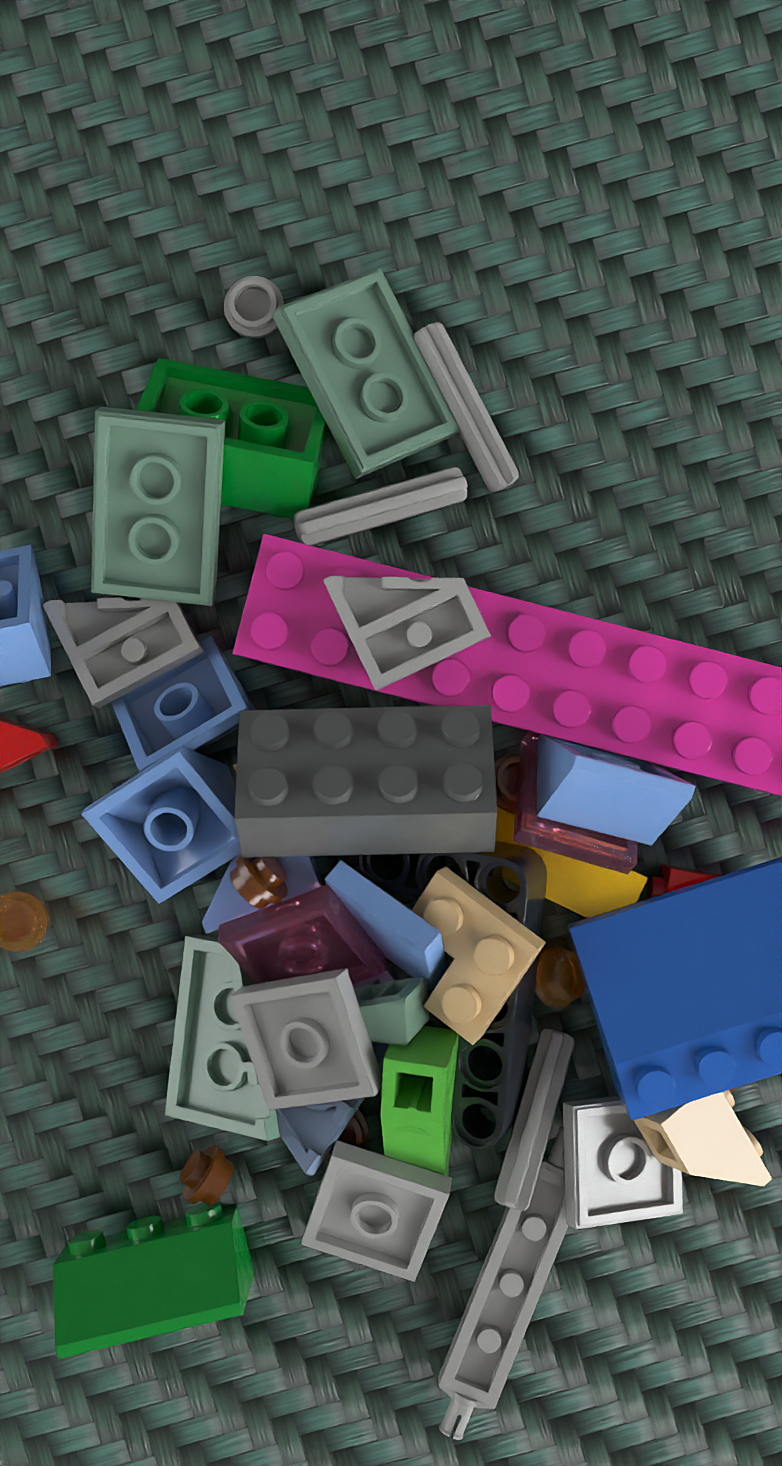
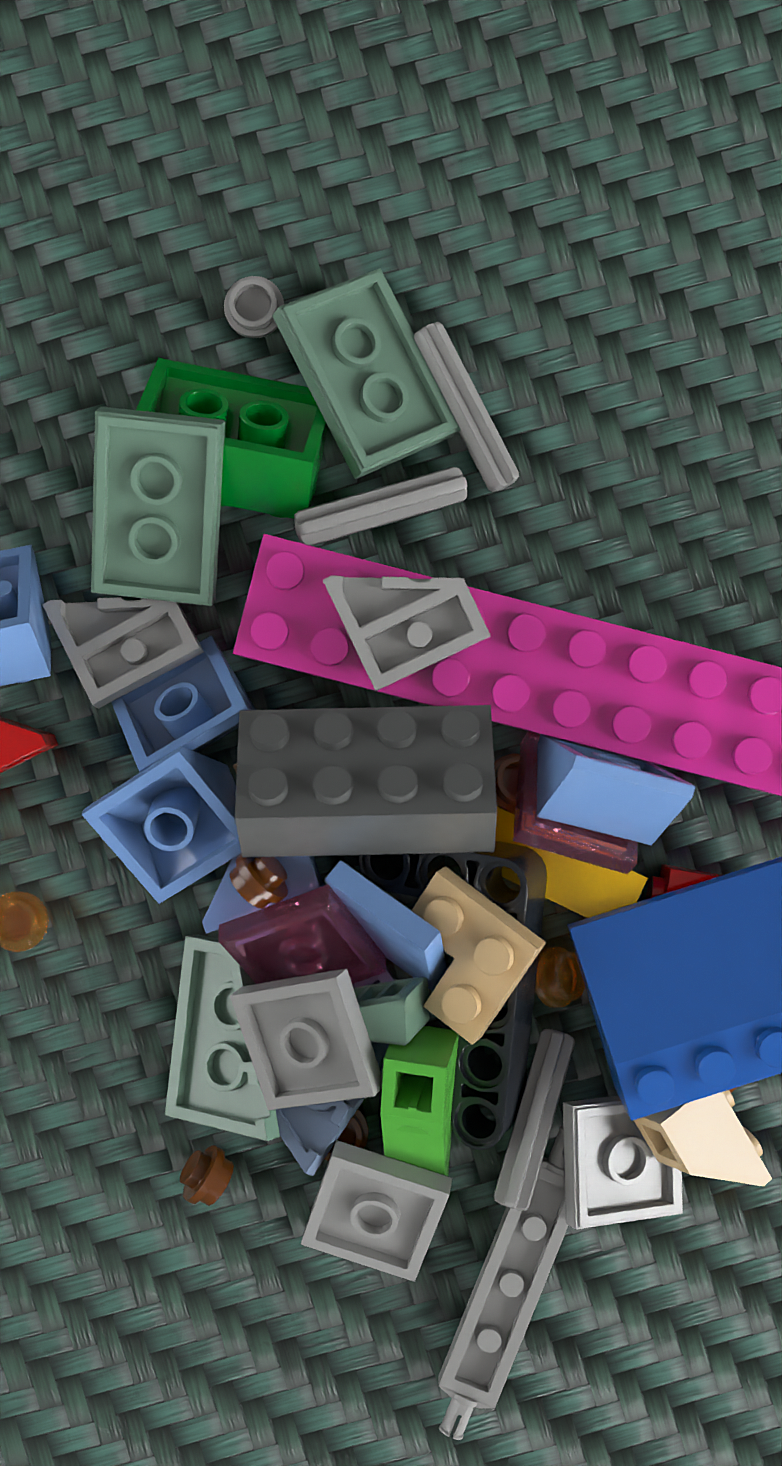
(150, 1279): green slope -> none

